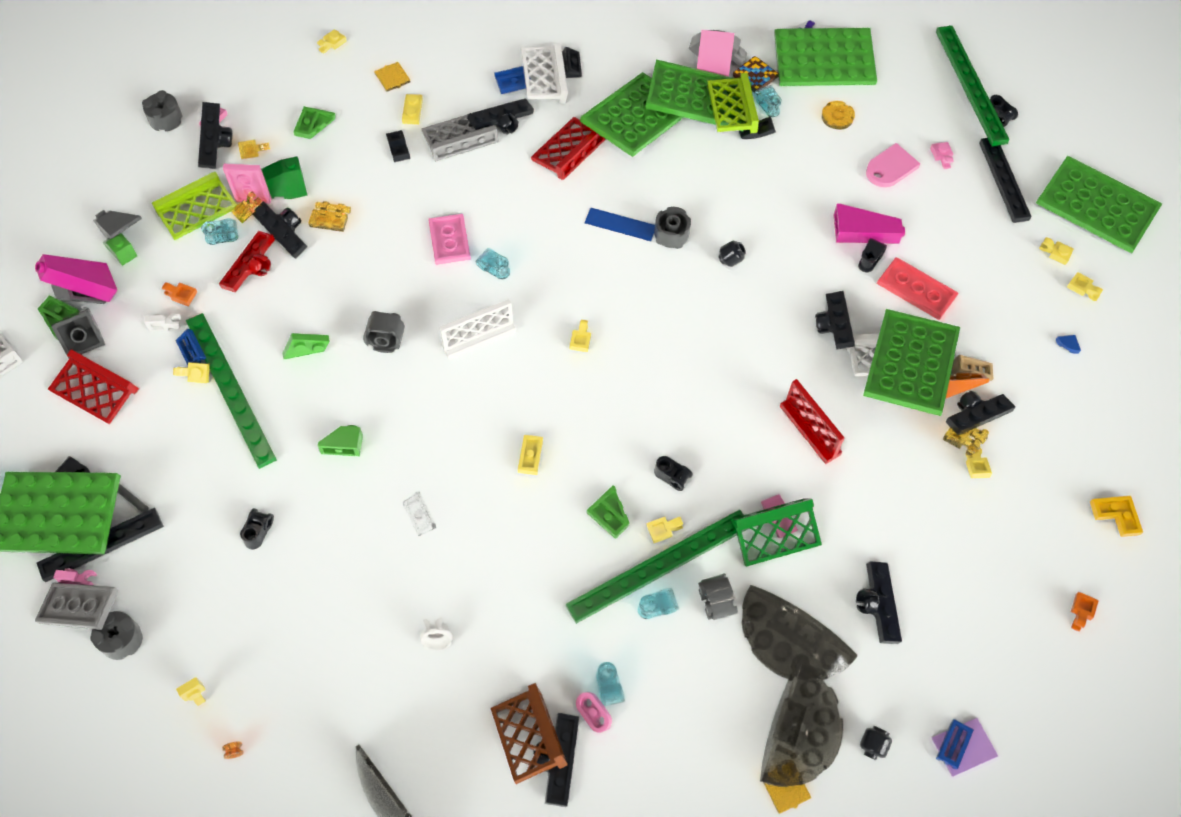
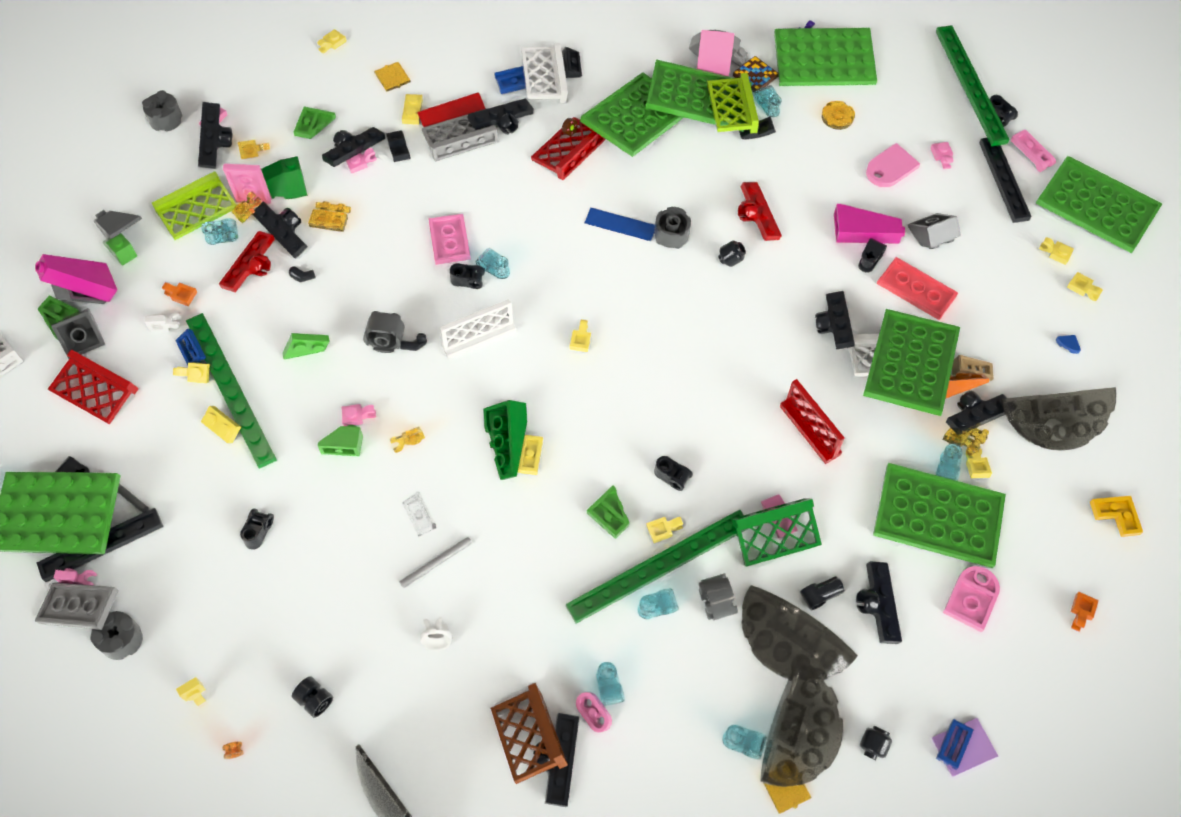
(220, 424): none -> light yellow plate
(300, 275): none -> black arm
(310, 695): none -> black wheel
(350, 145): none -> black plate
(355, 414): none -> bright pink plate
(360, 160): none -> bright pink plate
(408, 437): none -> clear yellow plate
(416, 344): none -> black arm
(435, 562): none -> light grey bar
(451, 110): none -> red sticker
(467, 275): none -> black piece
(507, 428): none -> green wedge
(569, 126): none -> reddish brown tile
(747, 741): none -> clear light blue piece
(758, 211): none -> red plate
(817, 594): none -> black piece
(935, 230): none -> slope
(940, 515): none -> bright green plate
(950, 462): none -> clear light blue piece
(973, 600): none -> bright pink tile
(1033, 150): none -> bright pink plate
(1061, 419): none -> clear smoke brick

